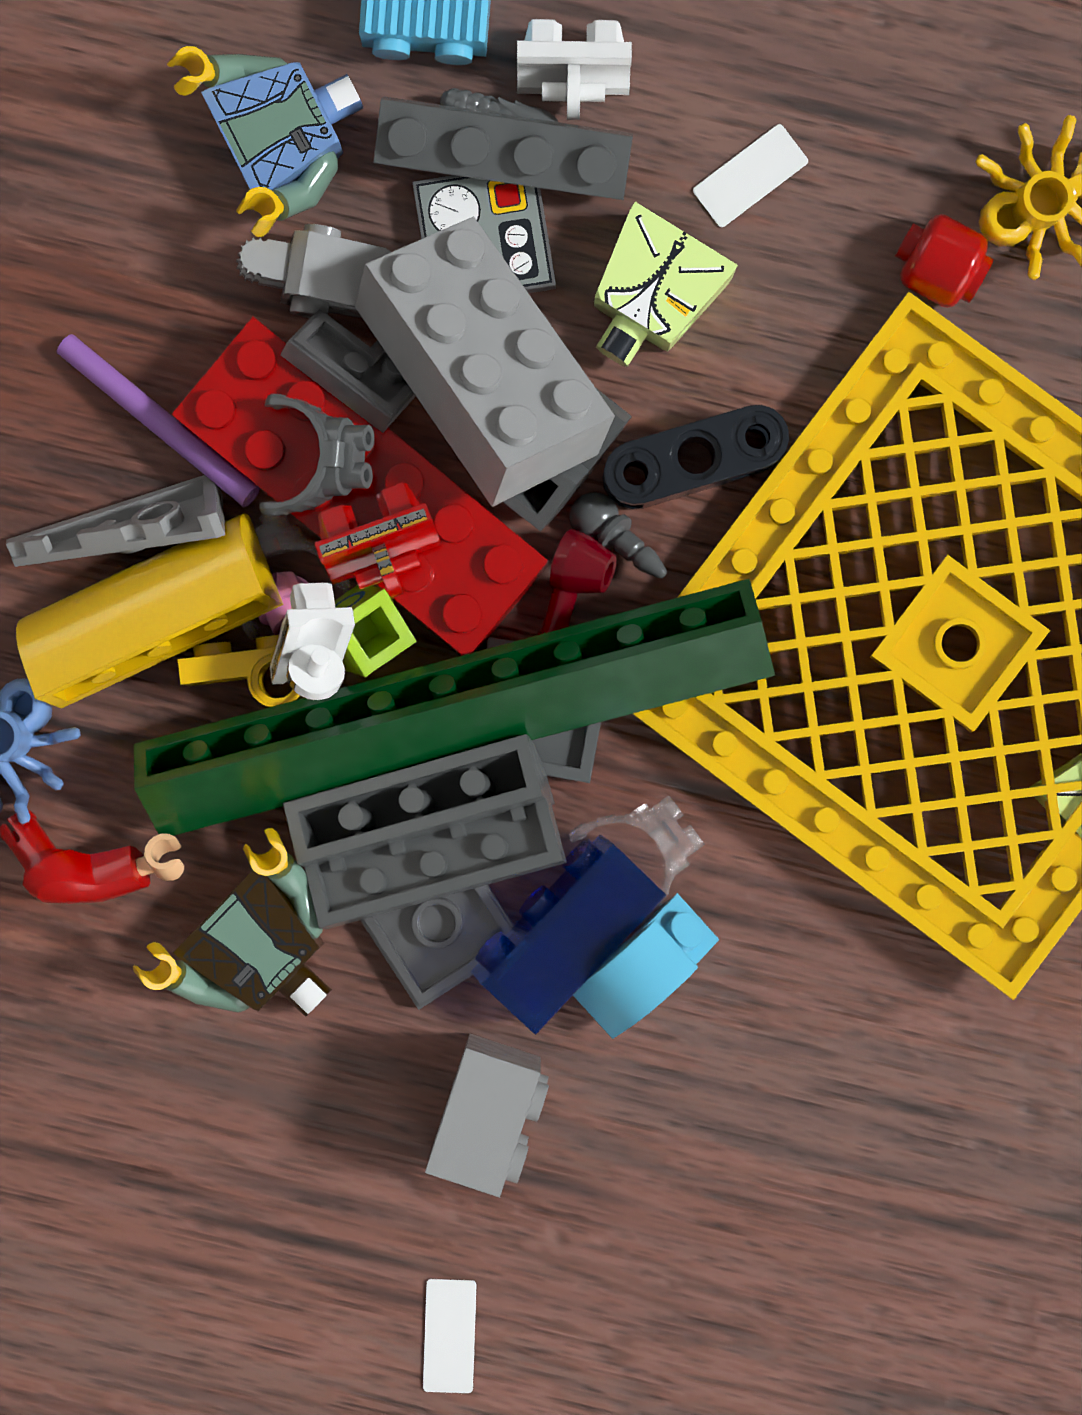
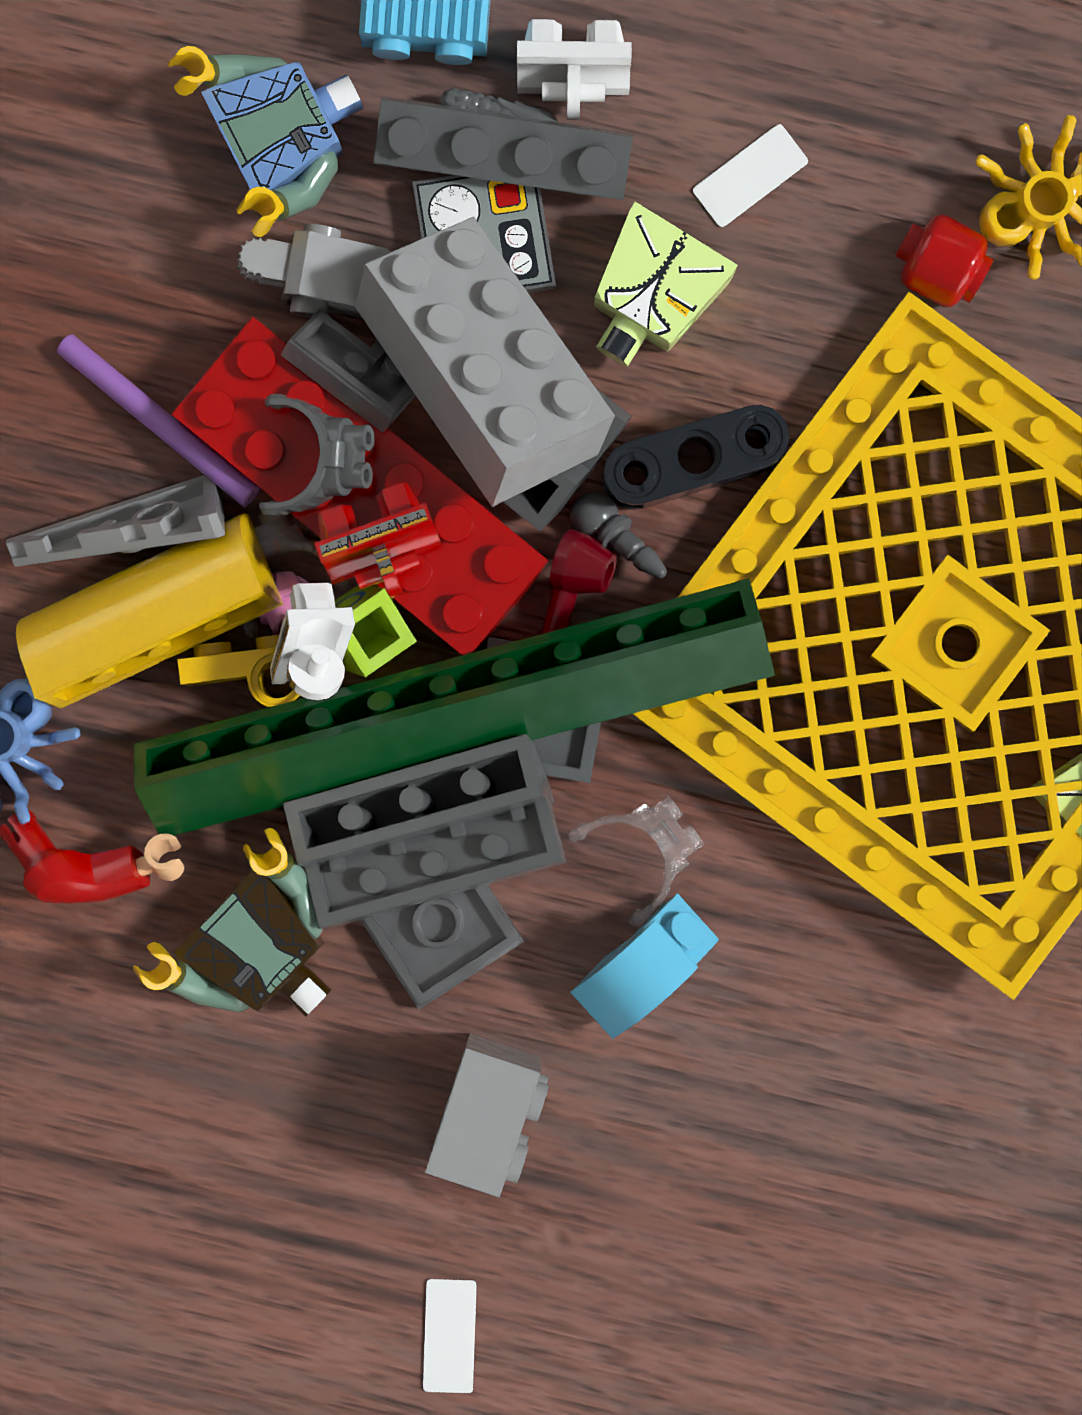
(566, 932): clear blue brick -> none

